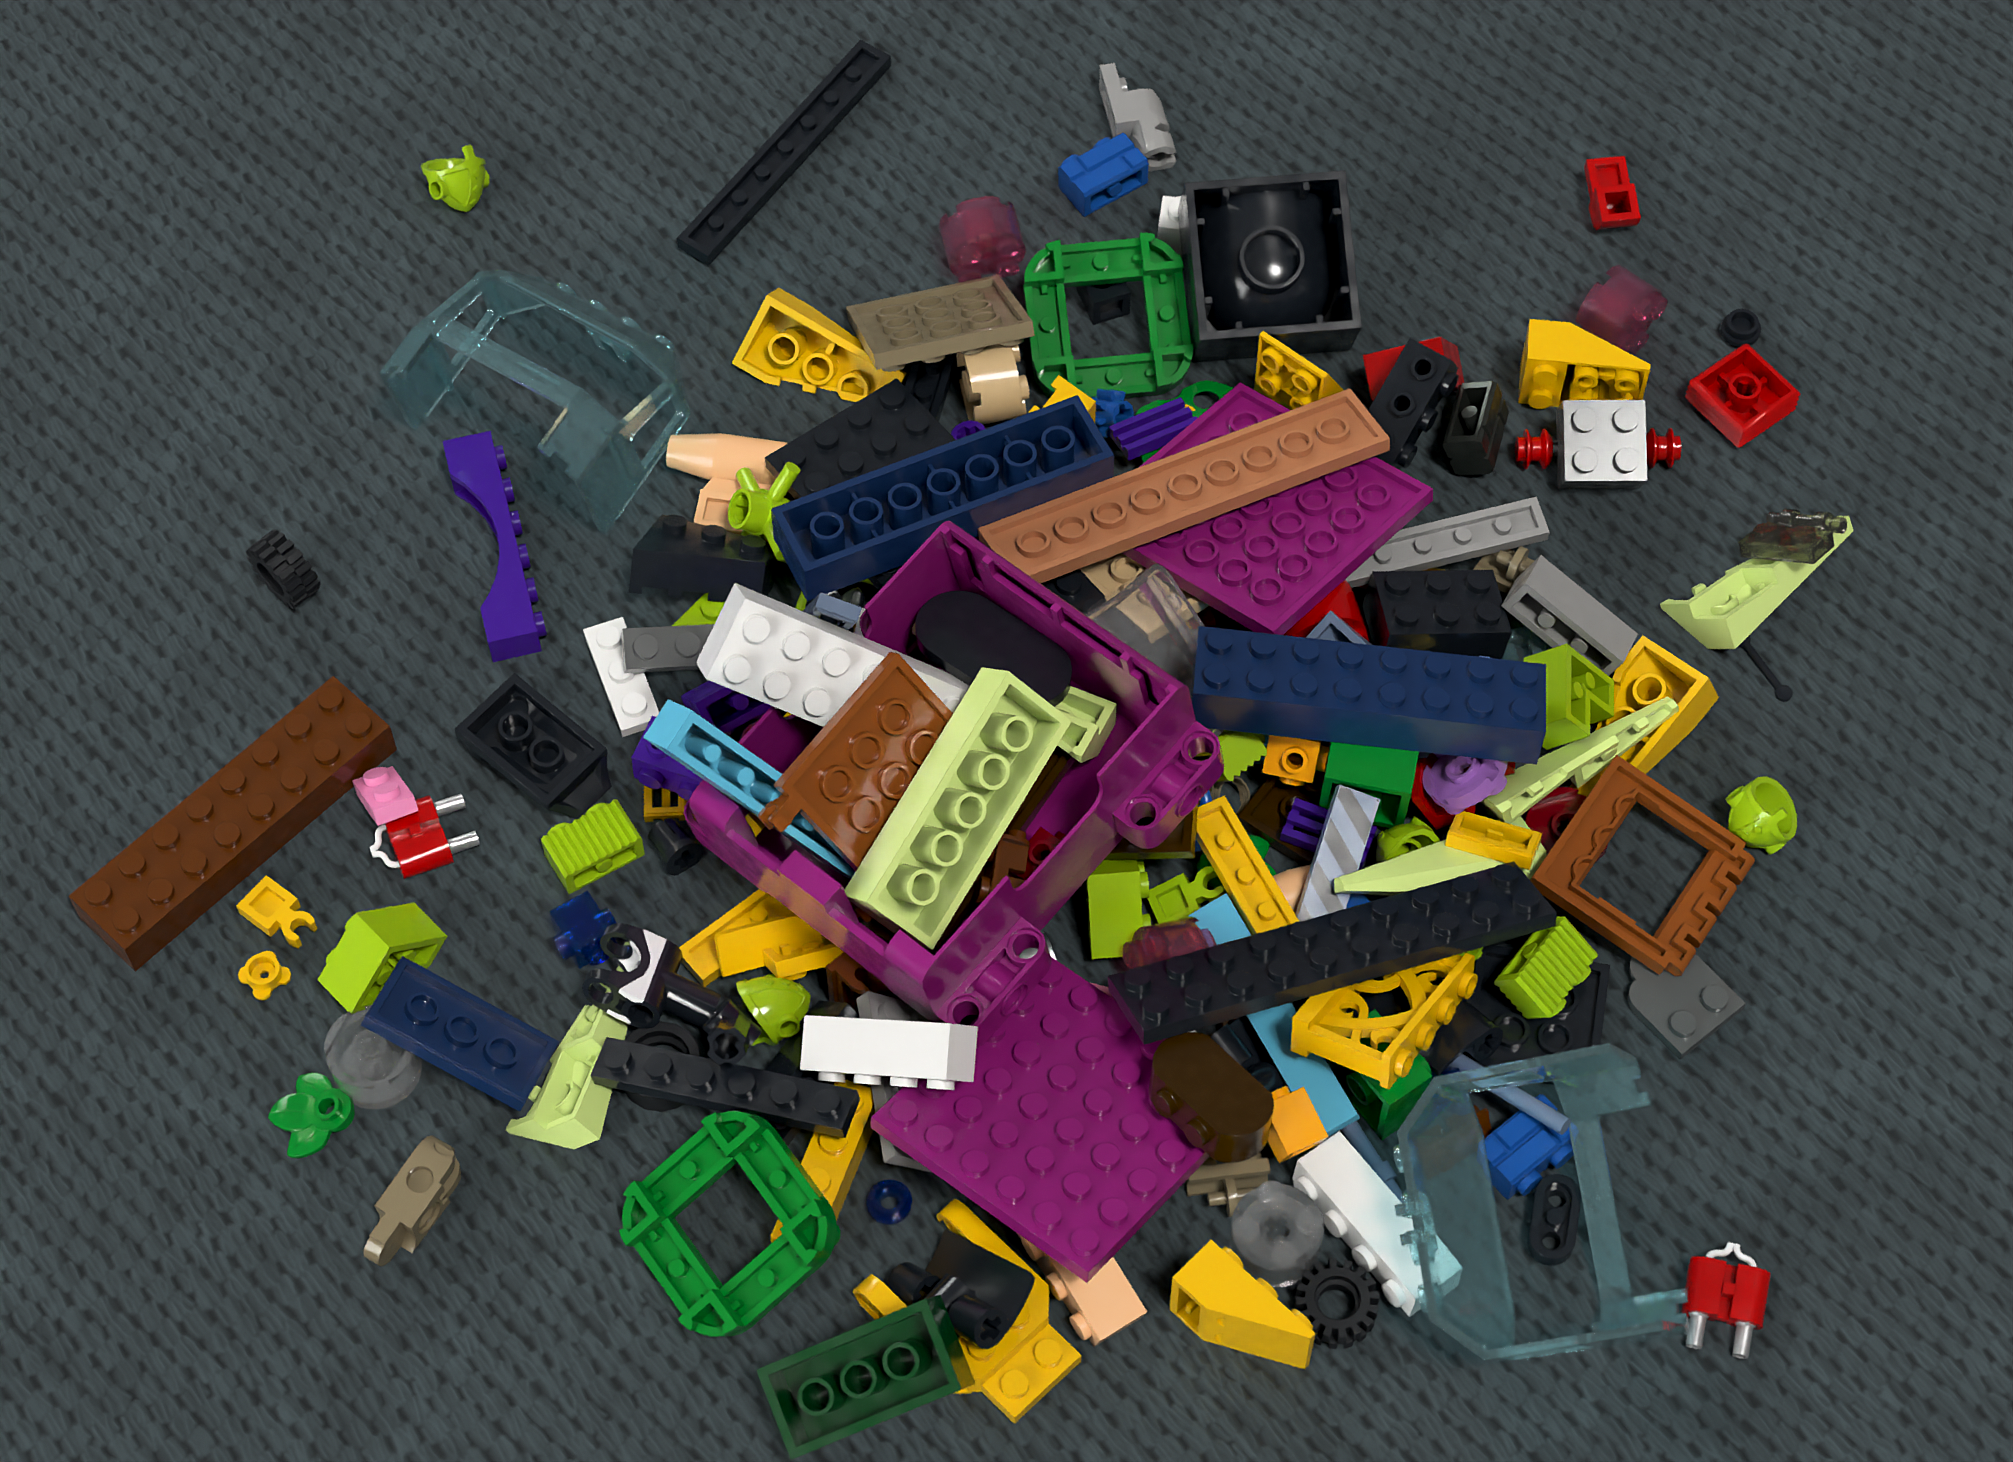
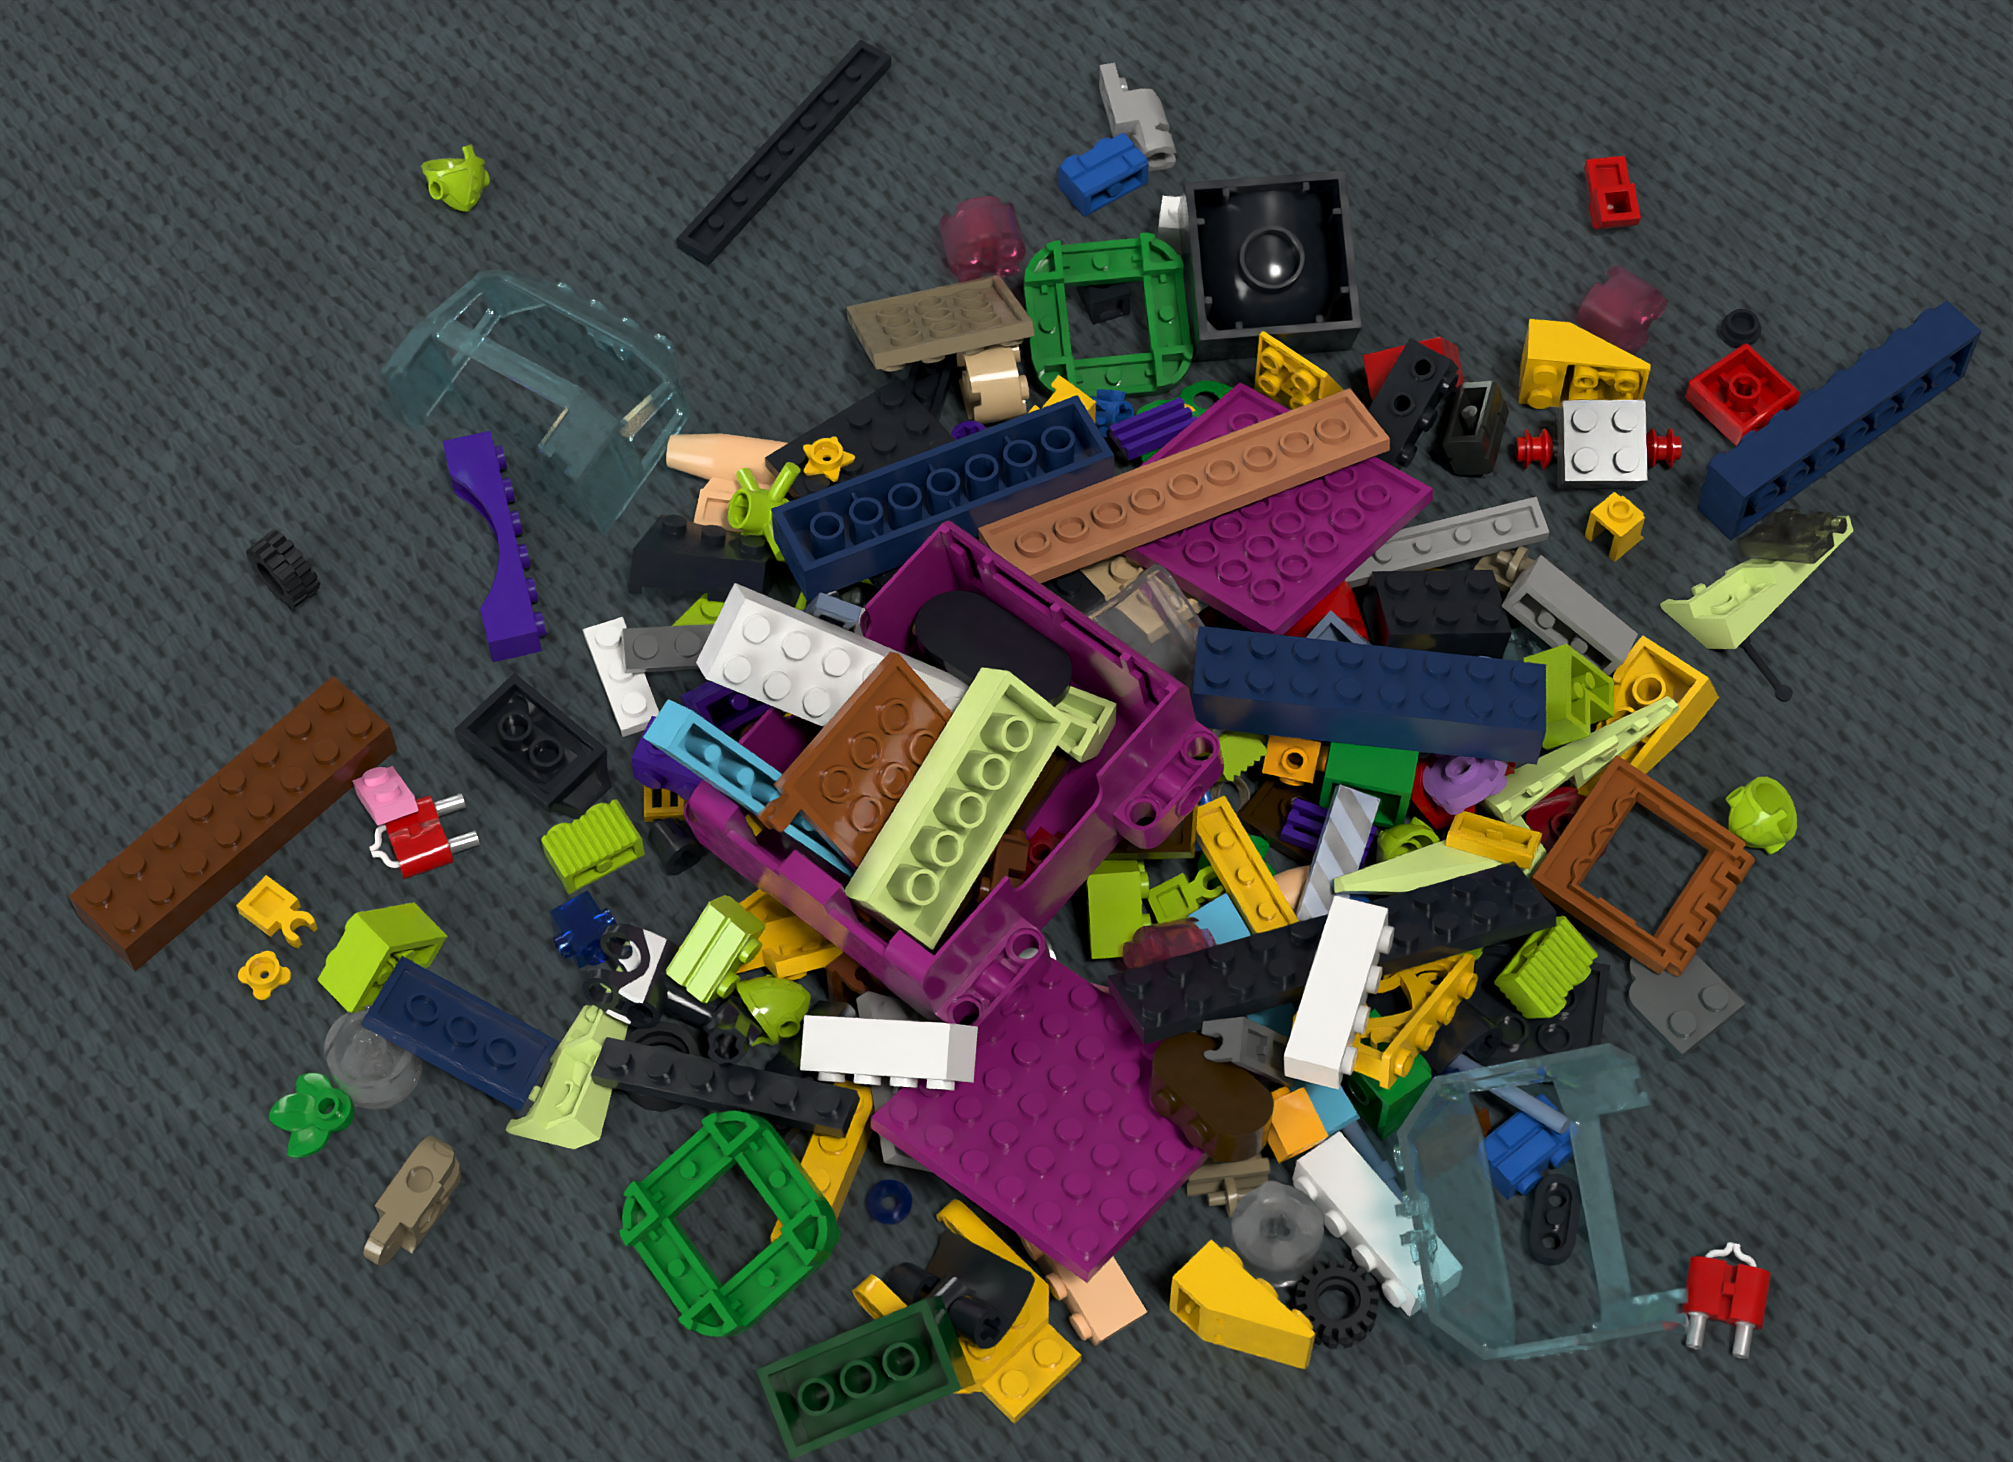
(716, 950): none -> brick
(809, 349): yellow wedge -> none
(826, 448): none -> yellow plate
(1251, 1048): none -> dark grey hinge
(1337, 993): none -> white brick
(1619, 518): none -> yellow window
(1837, 419): none -> dark blue brick

